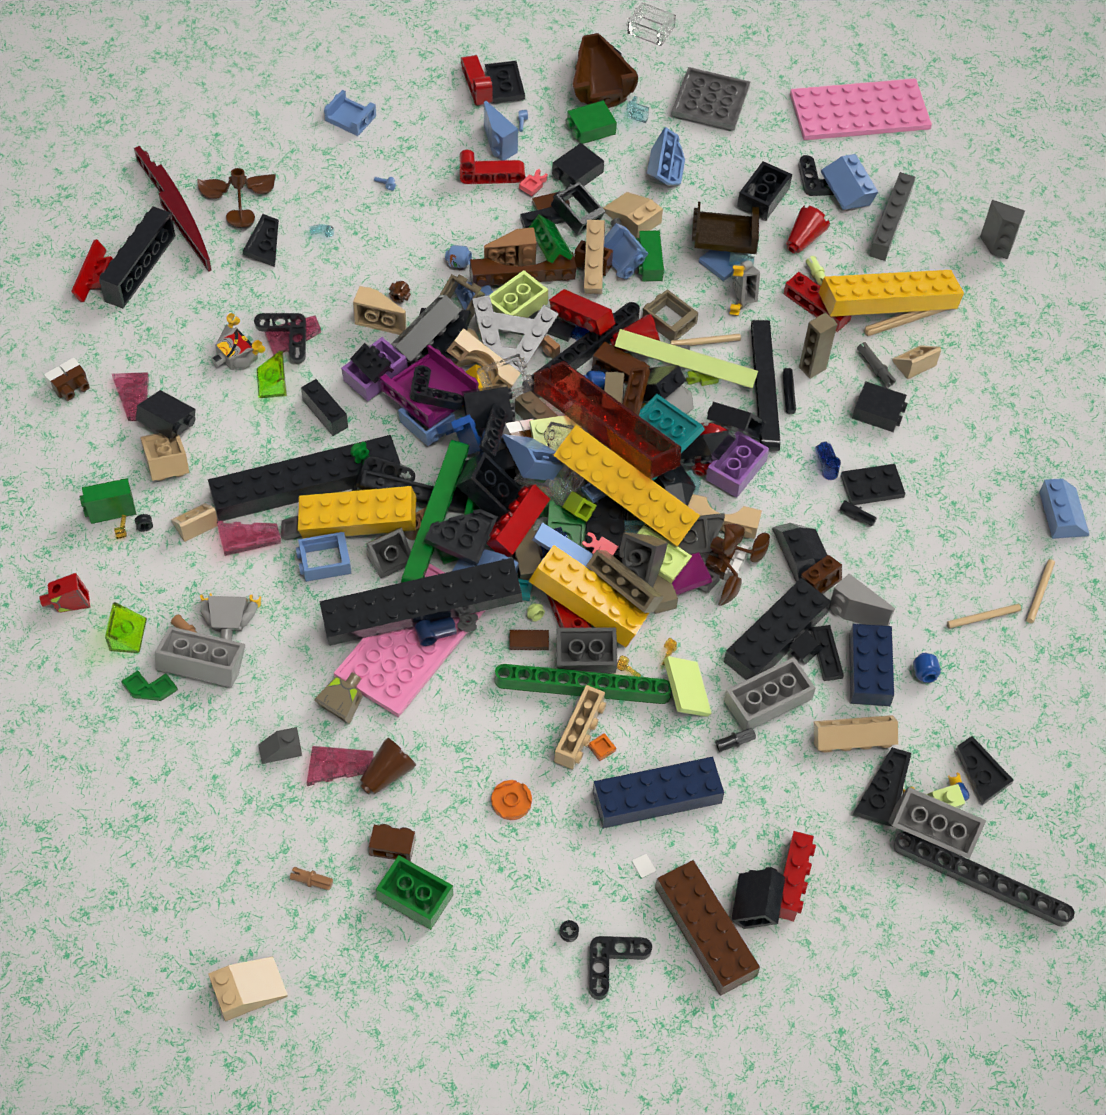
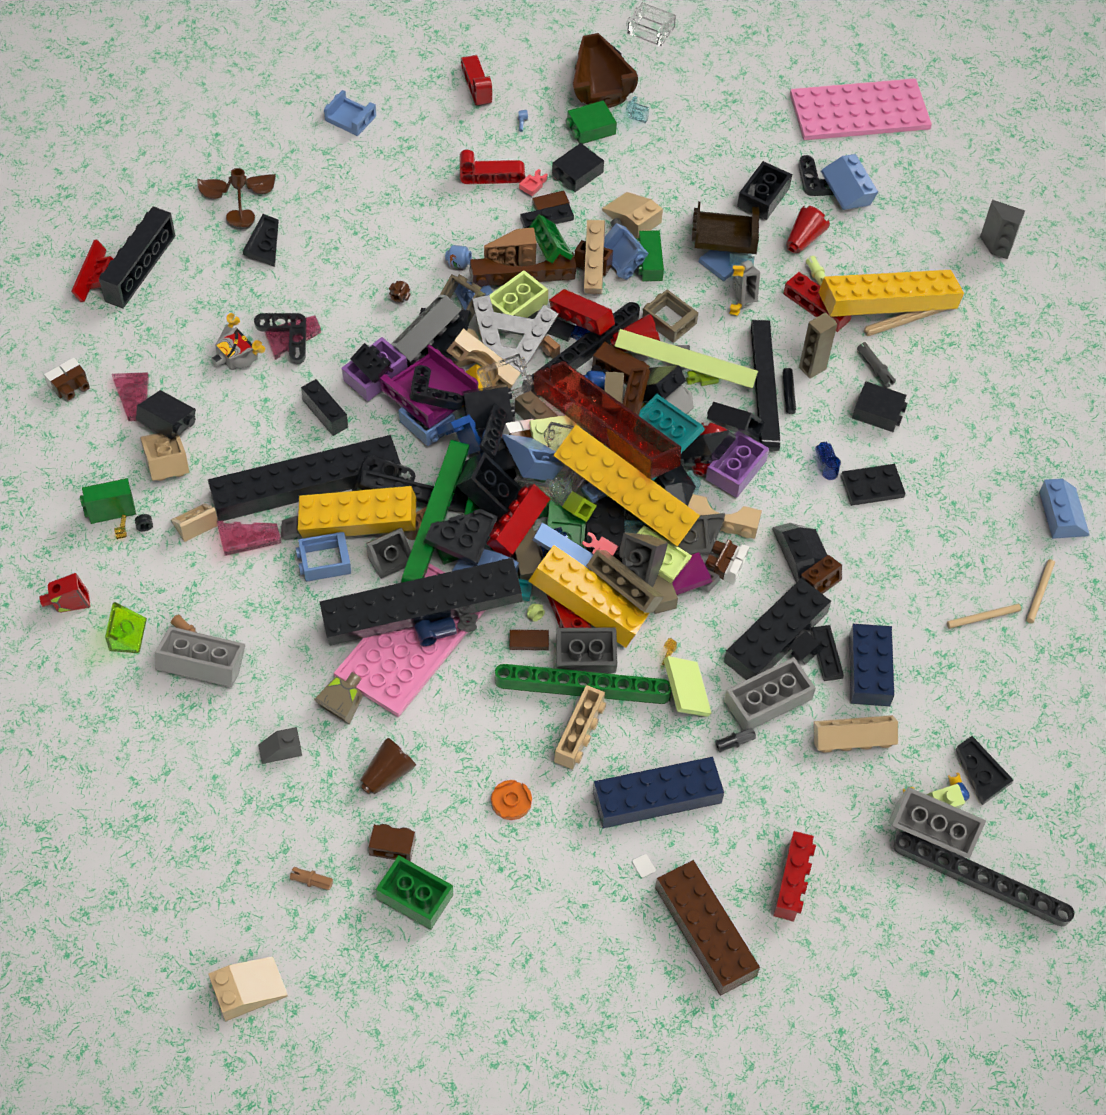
(156, 690): green tile -> none
(173, 202): dark red slope -> none
(228, 613): light grey torso -> none
(272, 377): clear neon green slope -> none
(328, 229): clear light blue arm -> none
(334, 763): clear pink wing -> none
(359, 451): green plate -> none
(378, 312): tan slope -> none
(390, 185): medium blue hand -> none
(500, 133): medium blue slope -> none
(505, 81): black plate -> none
(573, 926): black bush -> none
(586, 200): black window -> none
(602, 747): orange tile -> none
(610, 952): black beam -> none
(622, 665): clear yellow hand -> none
(667, 159): medium blue wedge -> none
(707, 340): tan bar -> none
(711, 98): flat silver plate -> none
(724, 547): reddish brown plant -> none
(758, 898): black brick -> none
(857, 513): black axle -> none
(859, 603): light grey slope -> none
(885, 788): black wing -> none
(892, 216): dark grey brick -> none
(917, 360): tan slope -> none
(926, 667): blue head -> none

